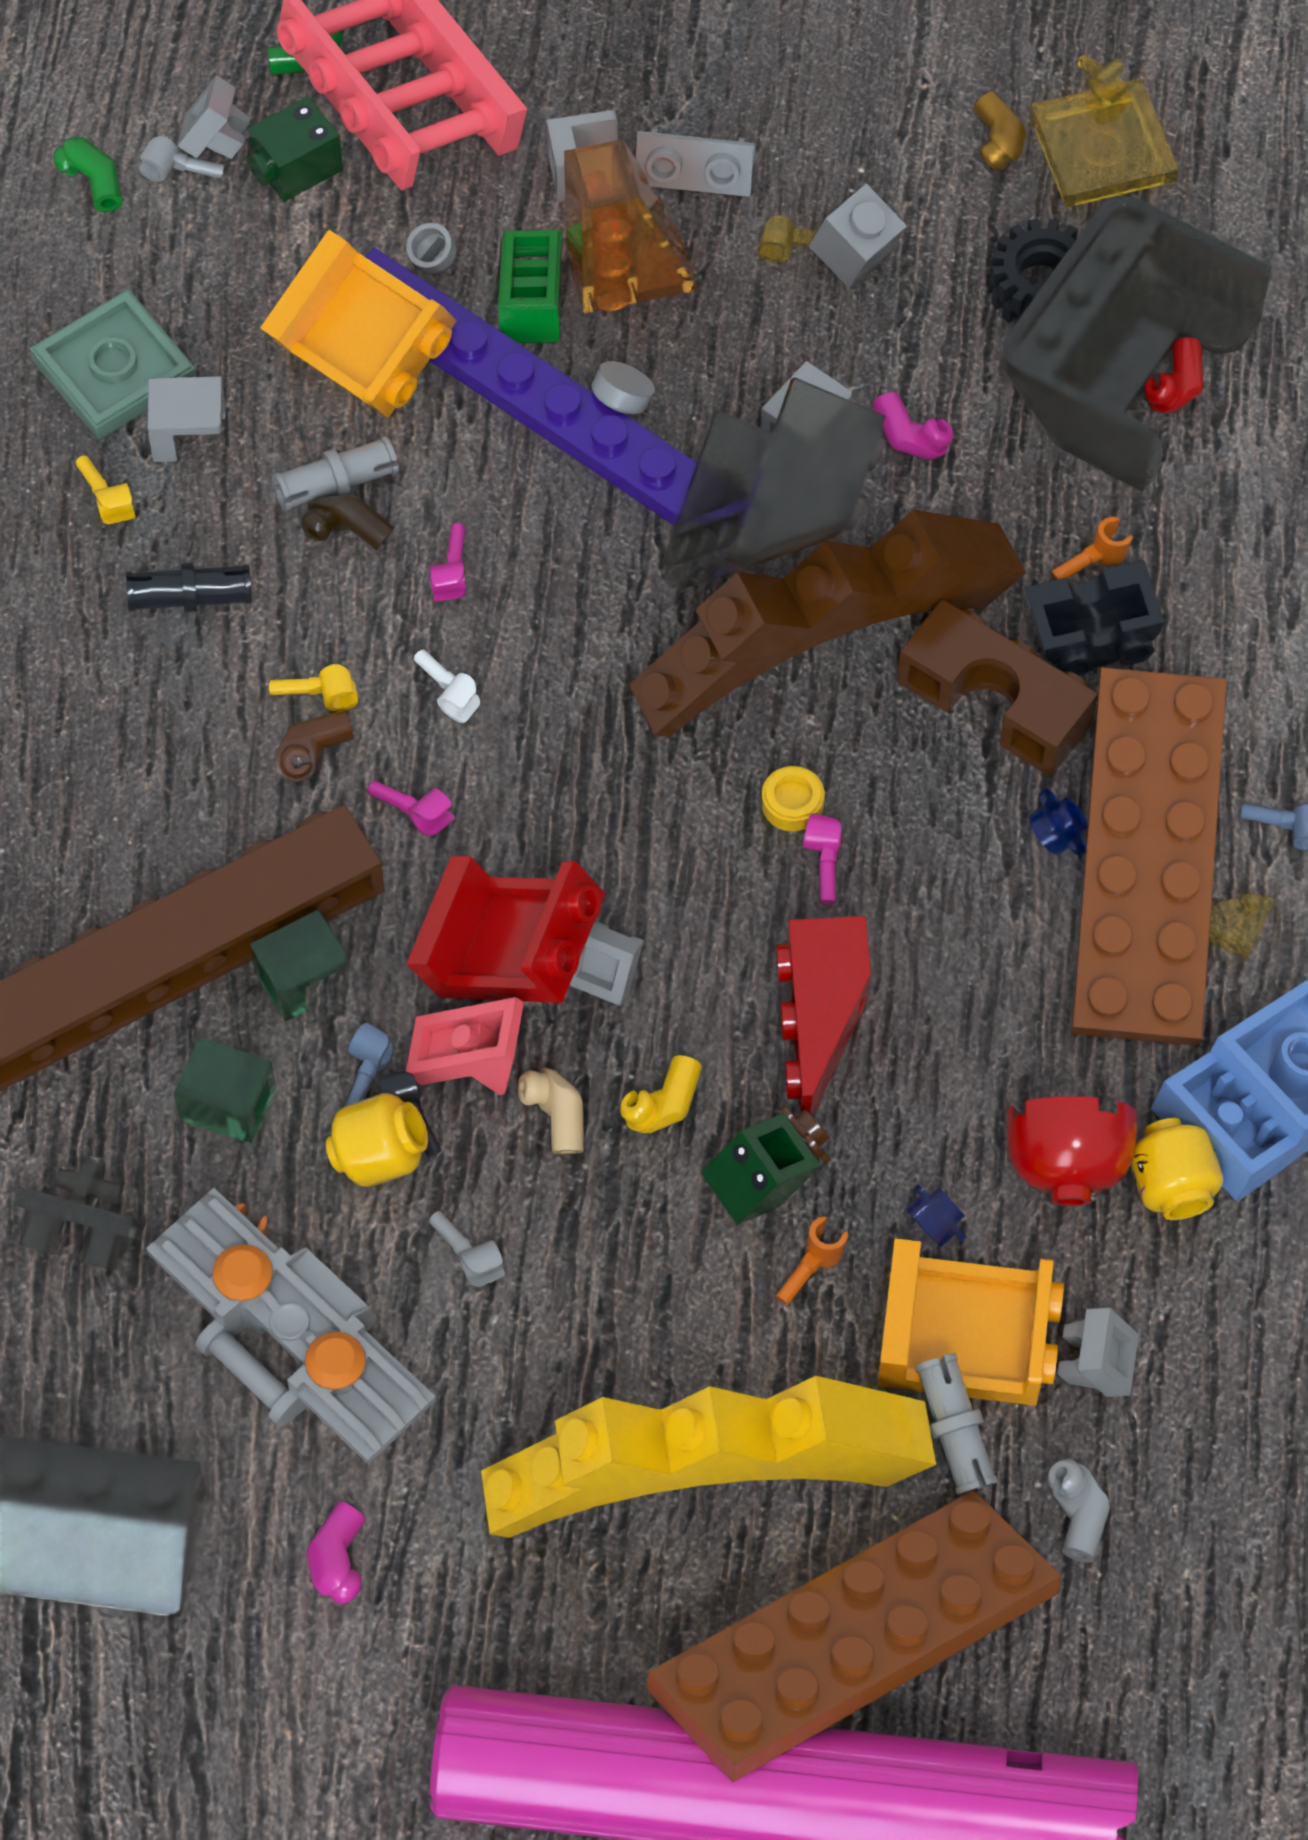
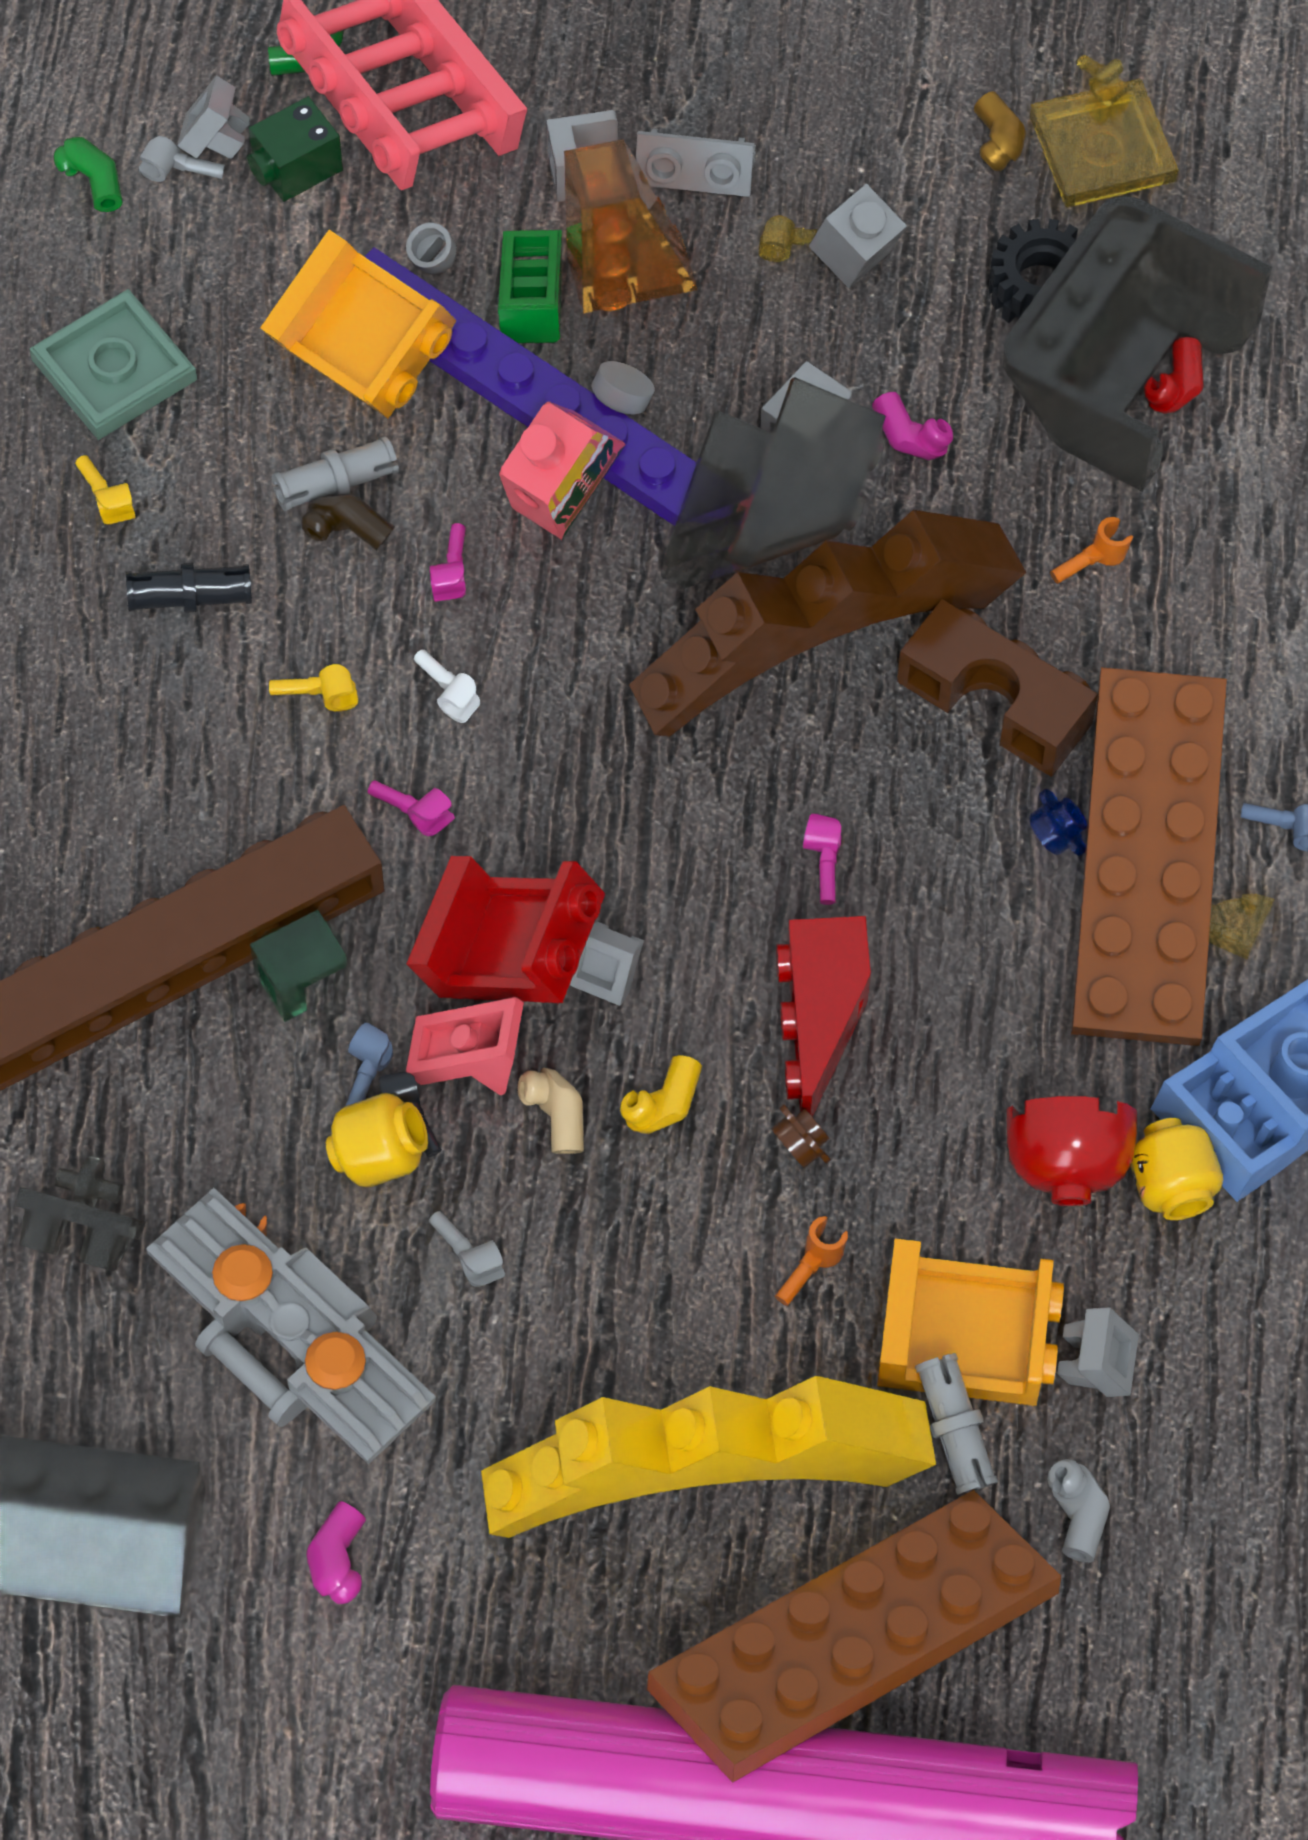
(182, 408): light grey panel -> none
(225, 1090): clear green panel -> none
(306, 742): reddish brown arm -> none
(557, 467): none -> coral torso
(760, 1168): dark green brick -> none
(791, 797): yellow tile -> none
(936, 1215): clear blue plate -> none
(1097, 619): black cylinder -> none

